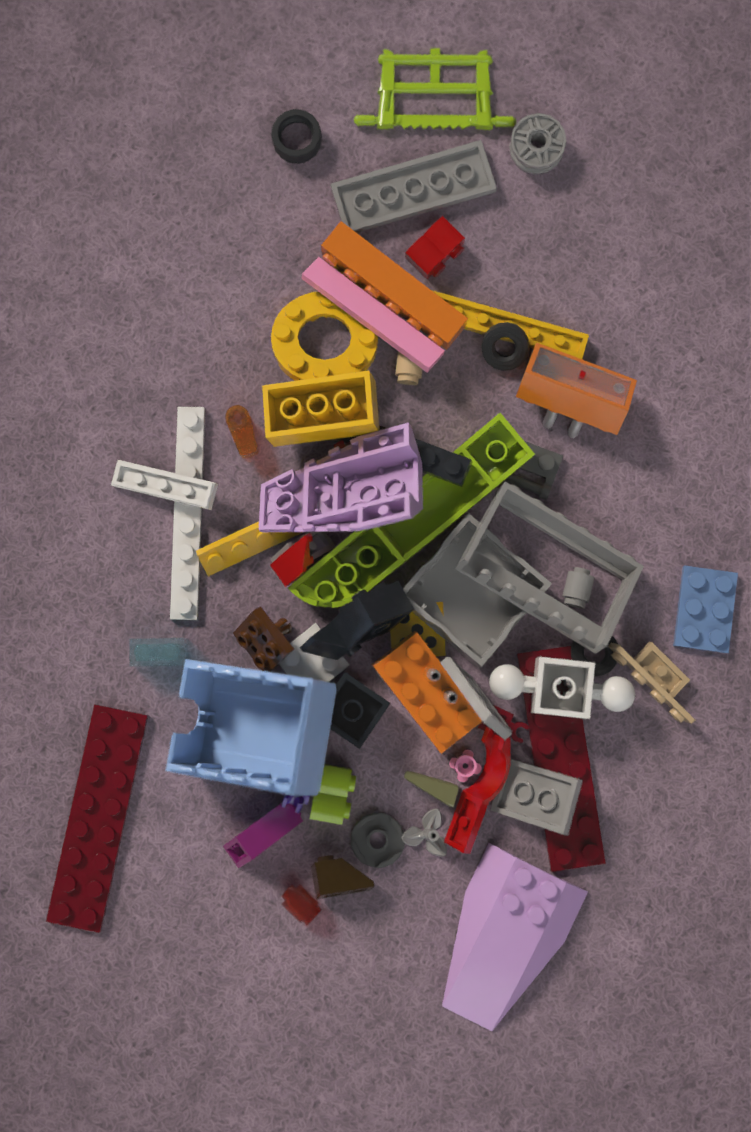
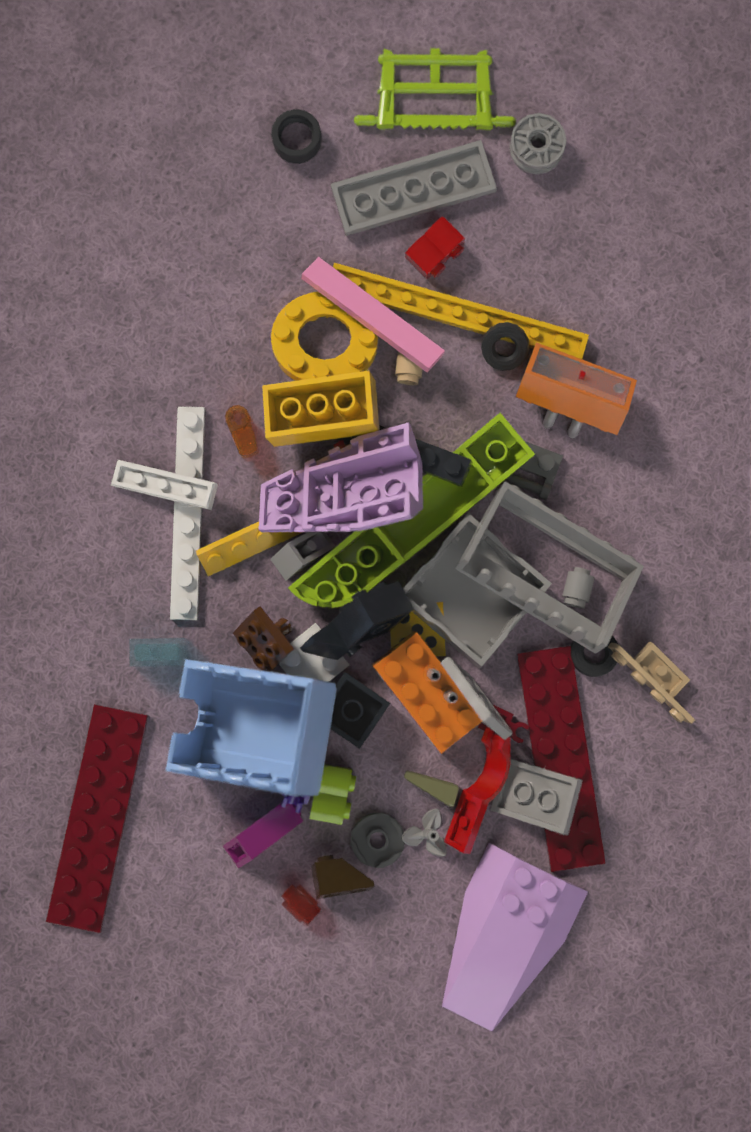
(293, 561): red slope -> none
(393, 285): orange brick -> none
(457, 764): bright pink plate -> none
(615, 693): white brick -> none
(705, 609): medium blue plate -> none

